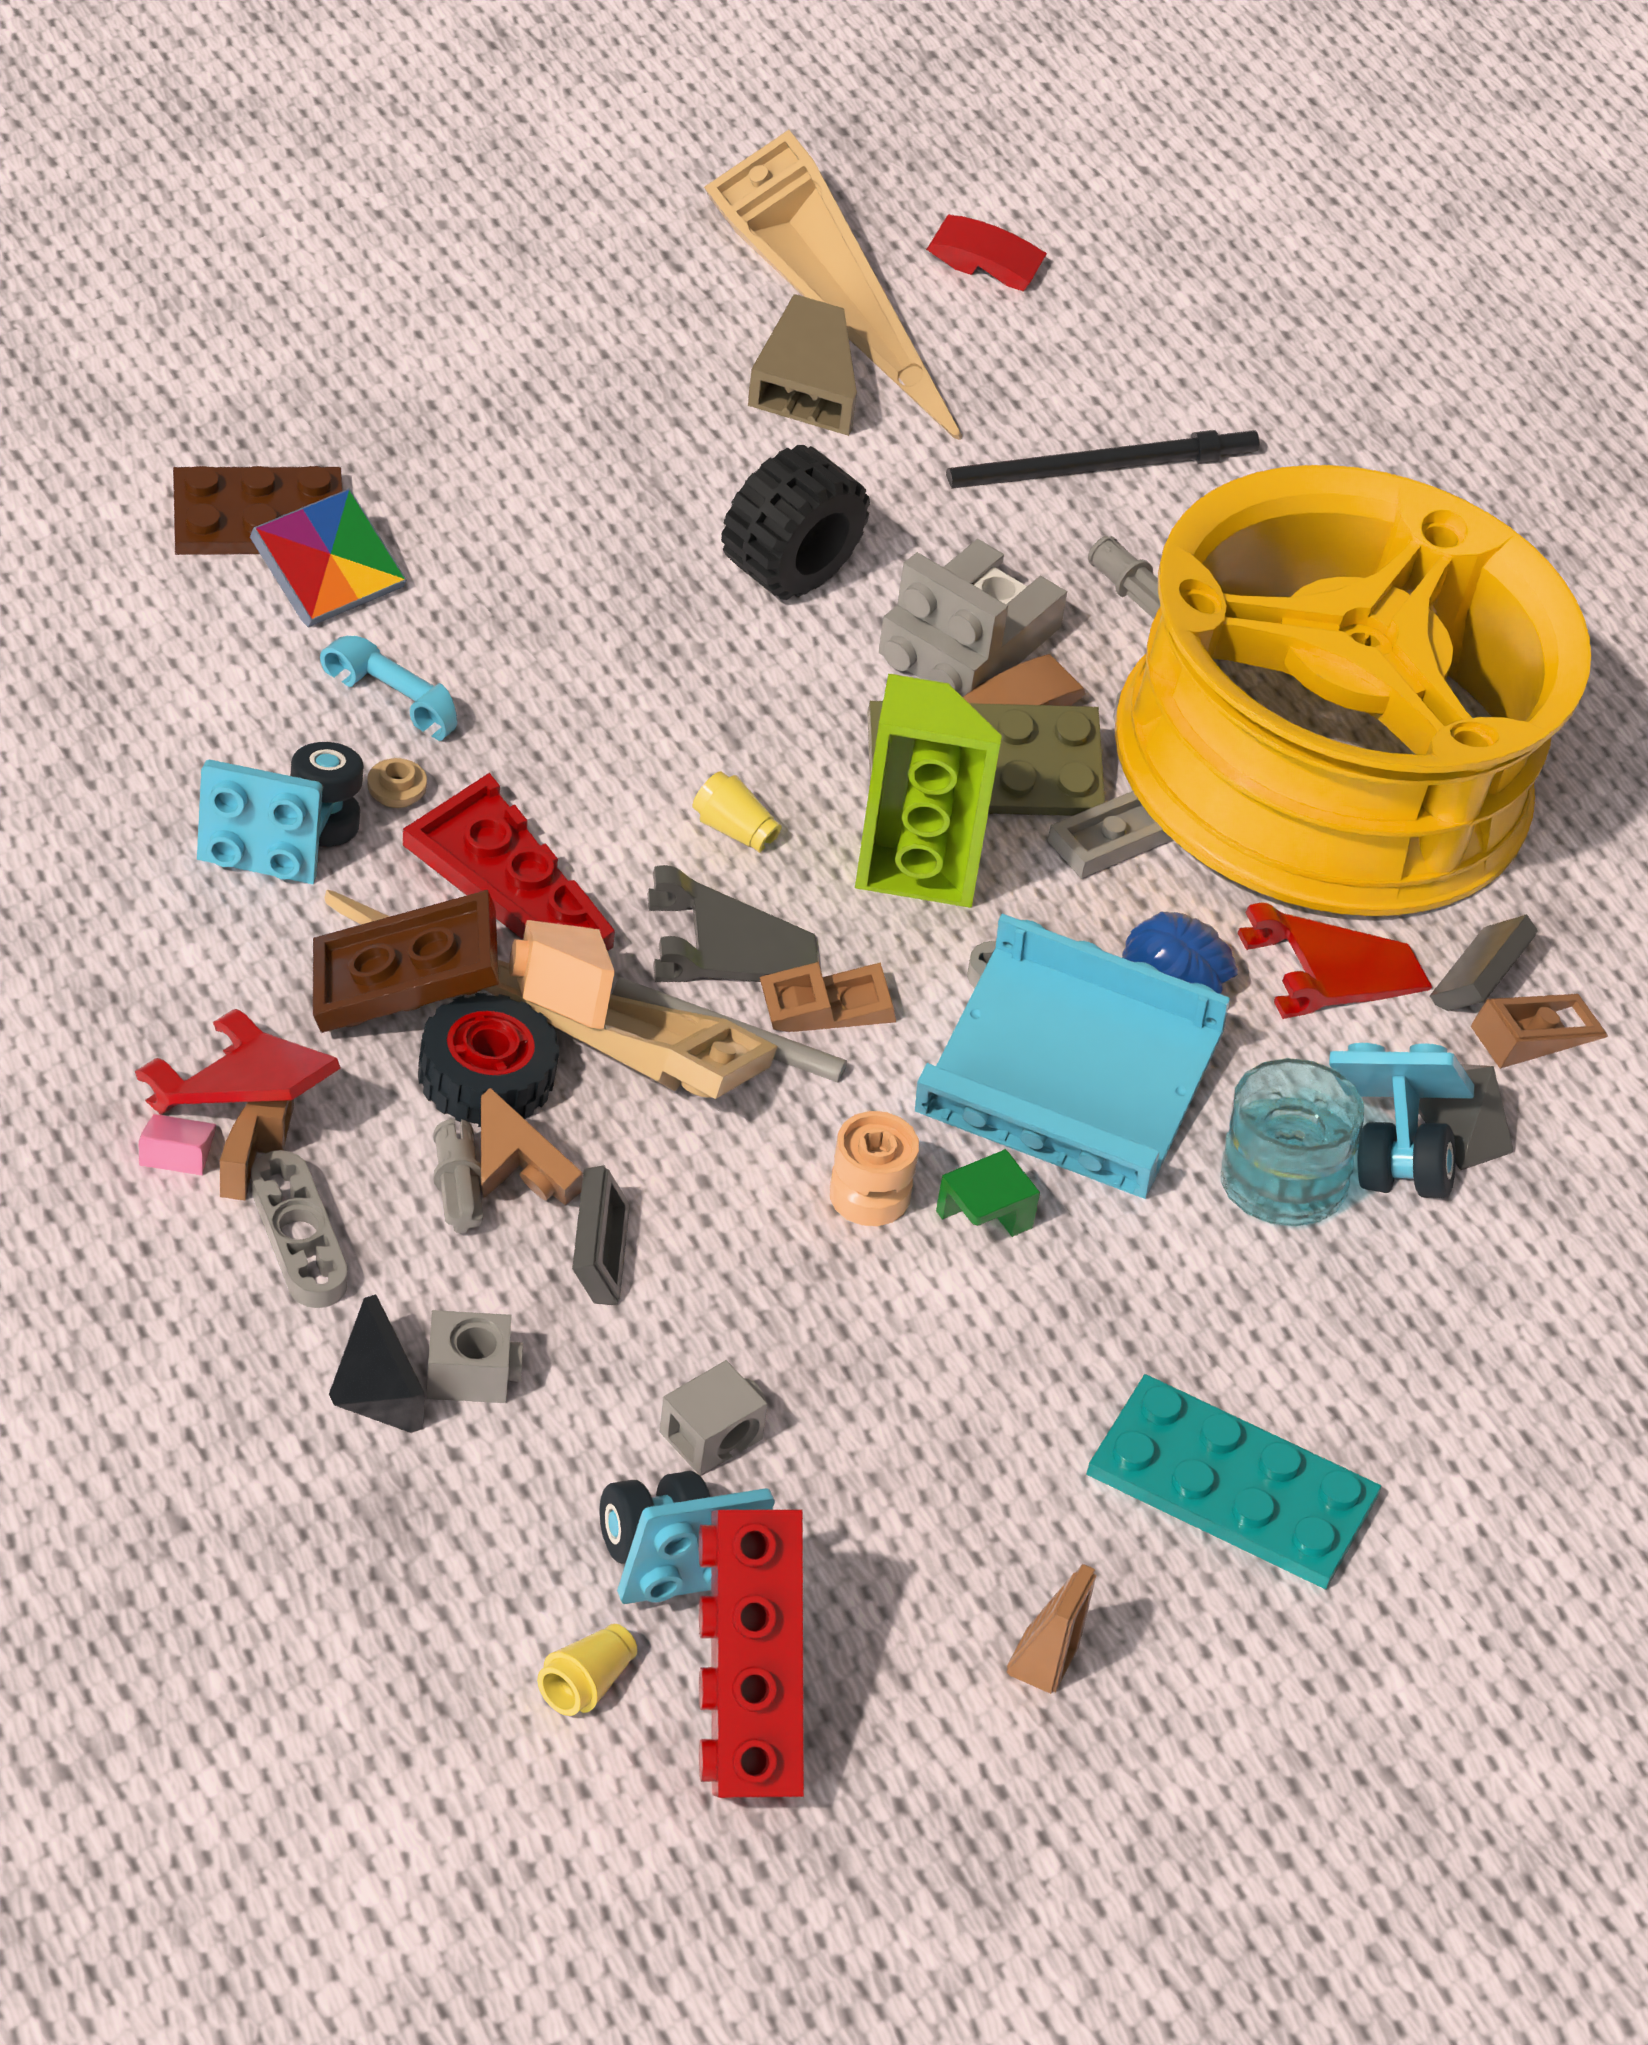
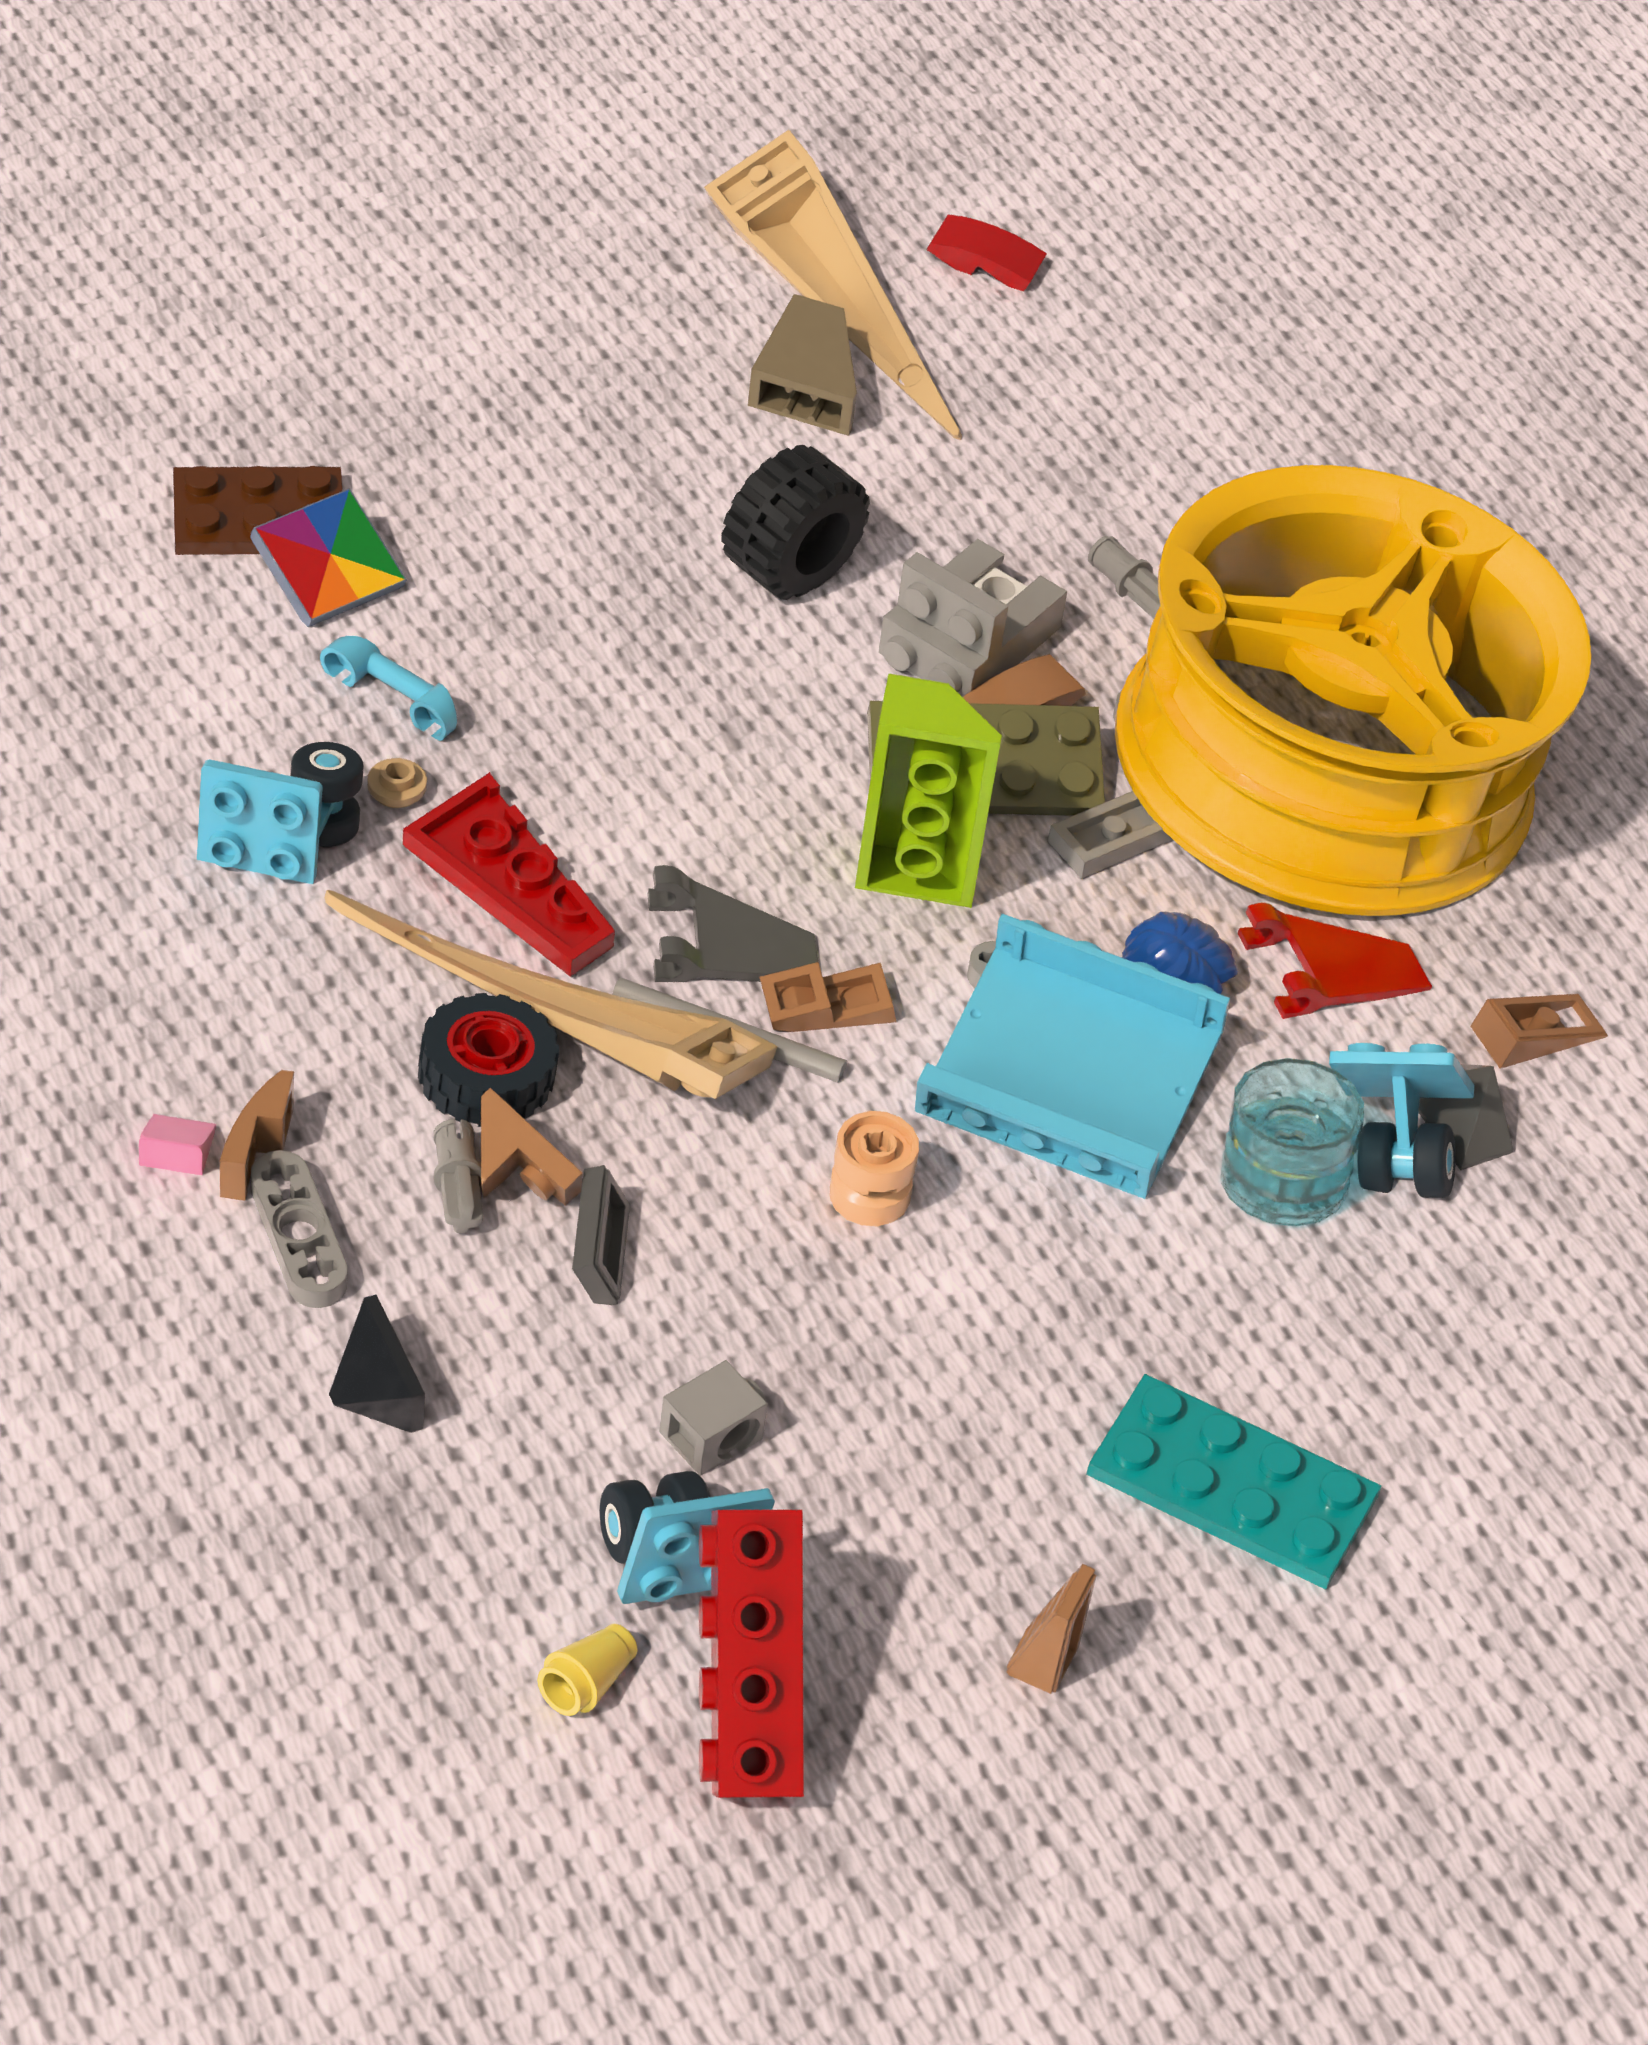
(251, 1071): red flag -> none
(405, 961): reddish brown plate -> none
(472, 1357): light grey brick -> none
(564, 970): light nougat slope -> none
(735, 811): light yellow cone -> none
(989, 1191): green panel -> none
(1202, 446): black bar -> none
(1484, 963): dark grey tile -> none

